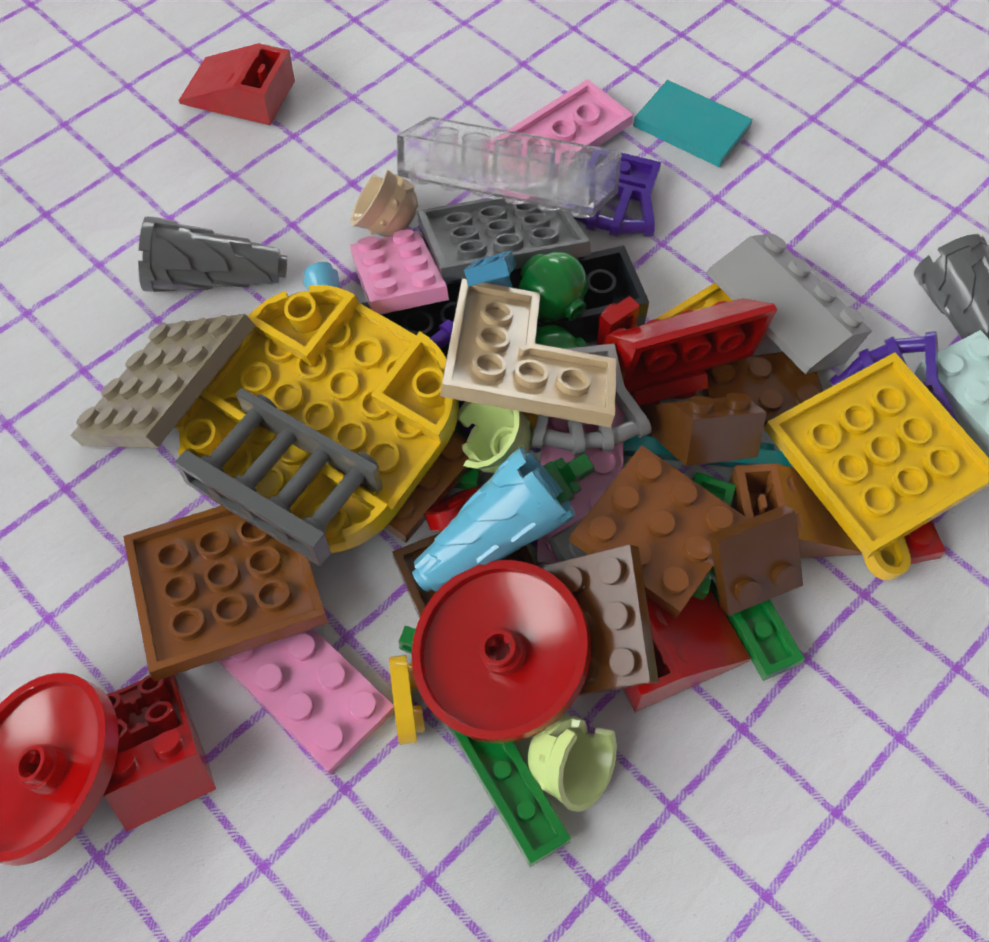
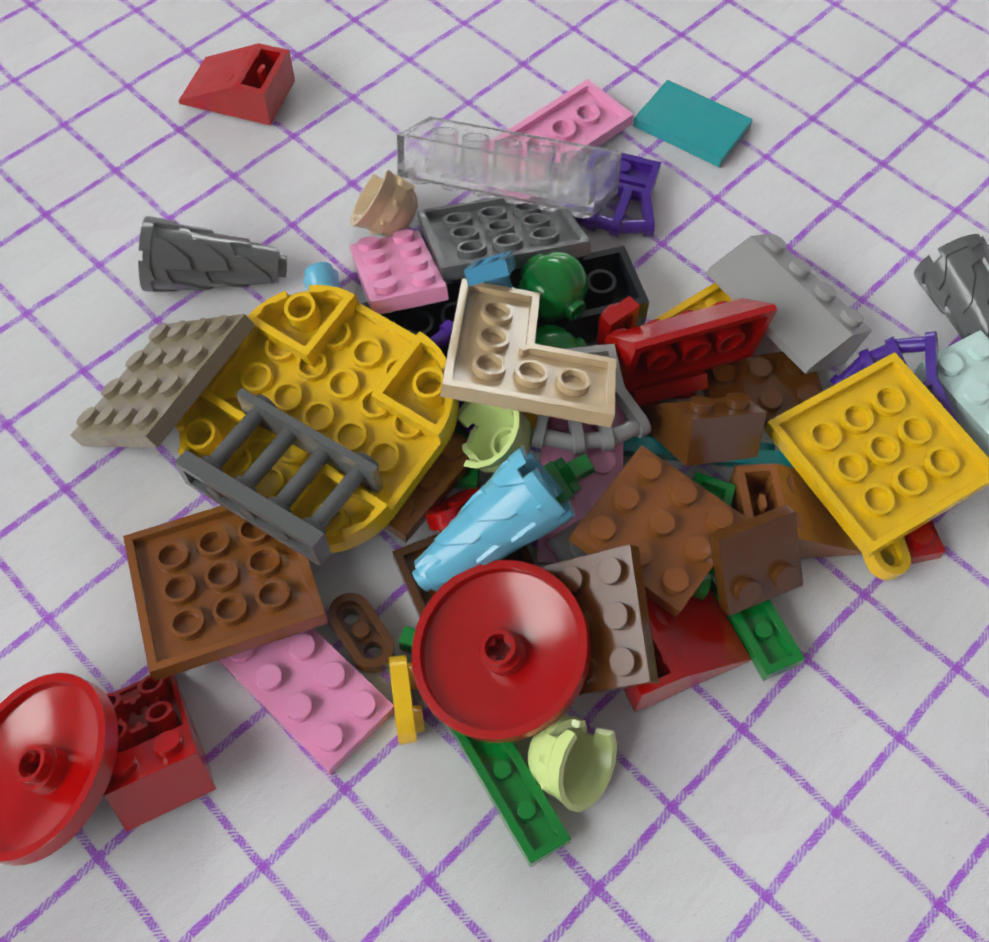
(363, 634): none -> reddish brown plate

